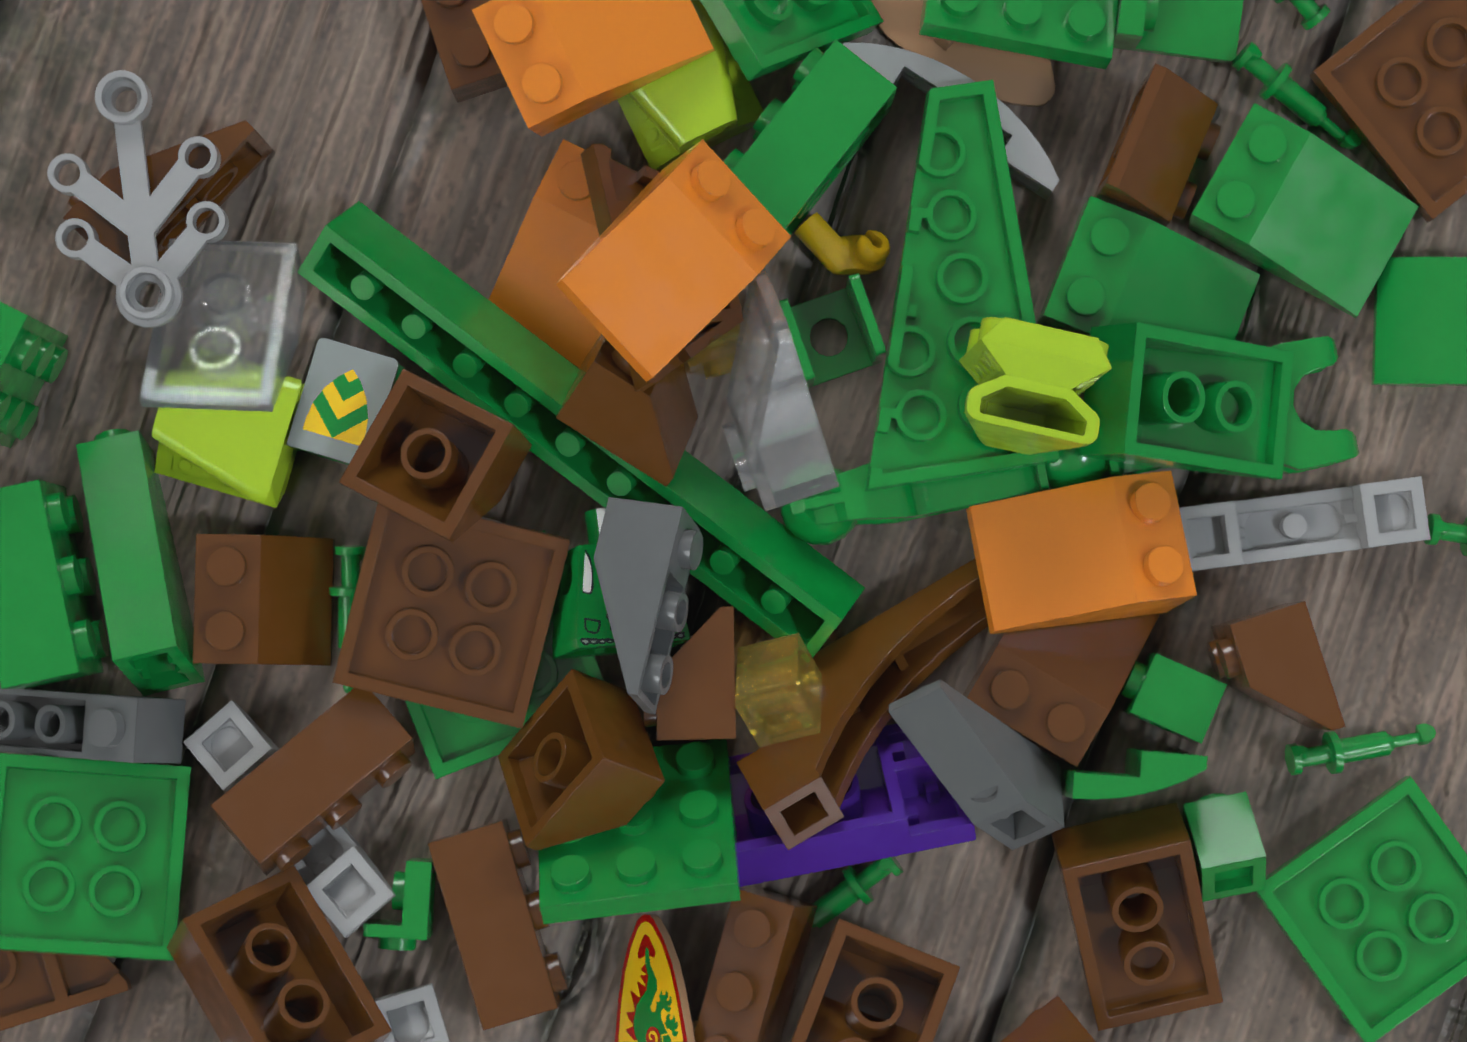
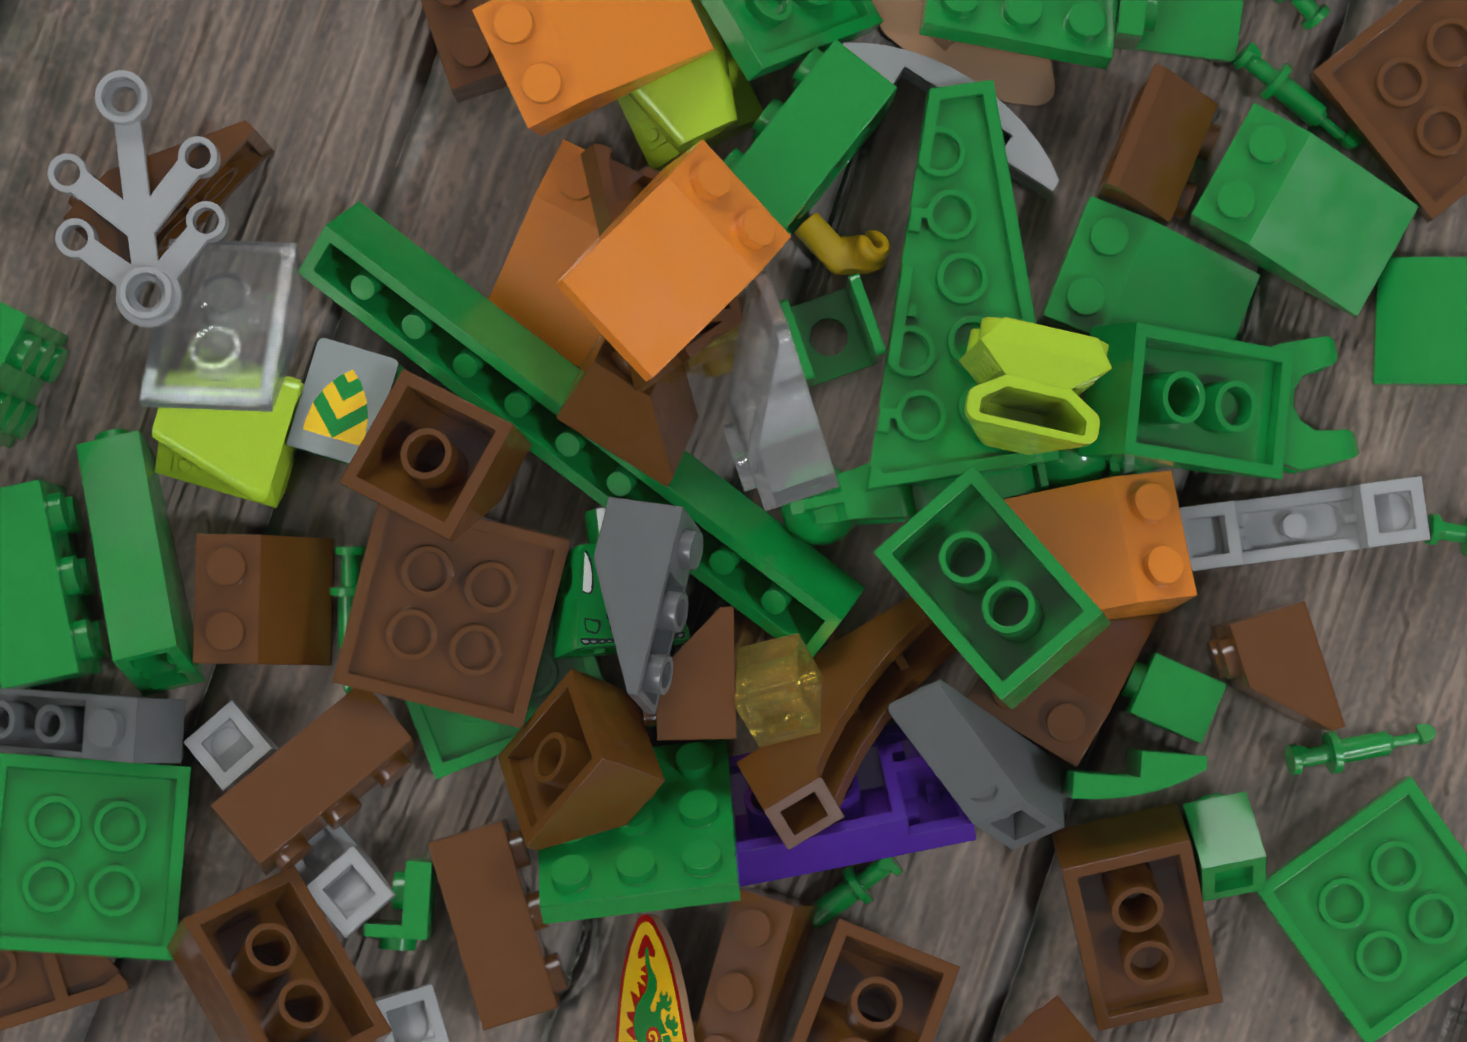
(992, 587): none -> green brick

